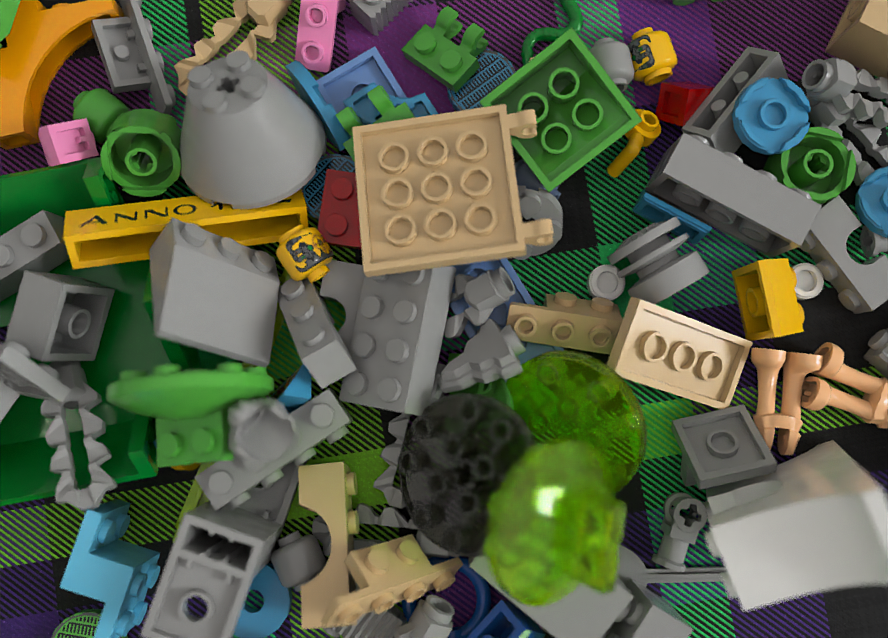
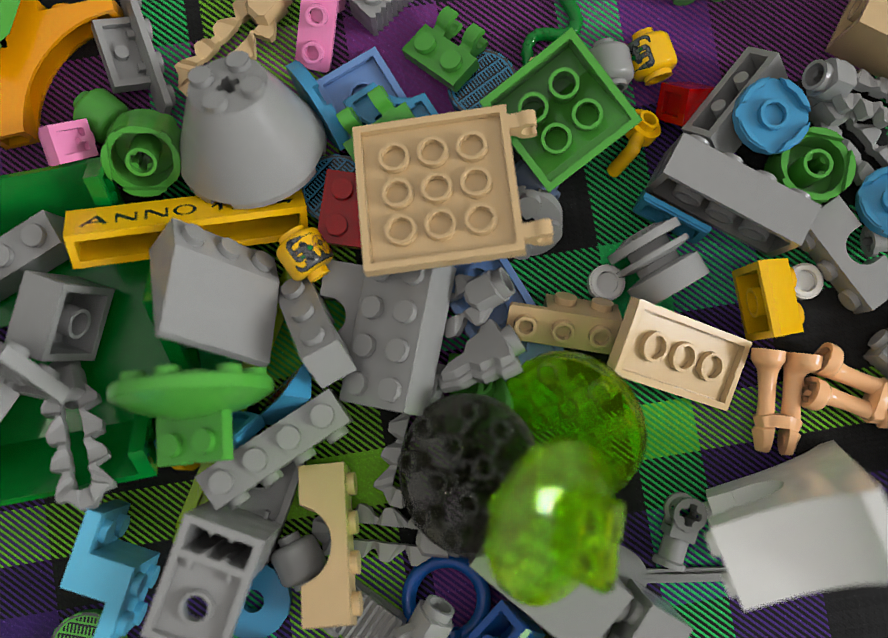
(260, 429): light grey hair -> none
(388, 575): tan bracket -> none
(721, 448): light grey bracket -> none

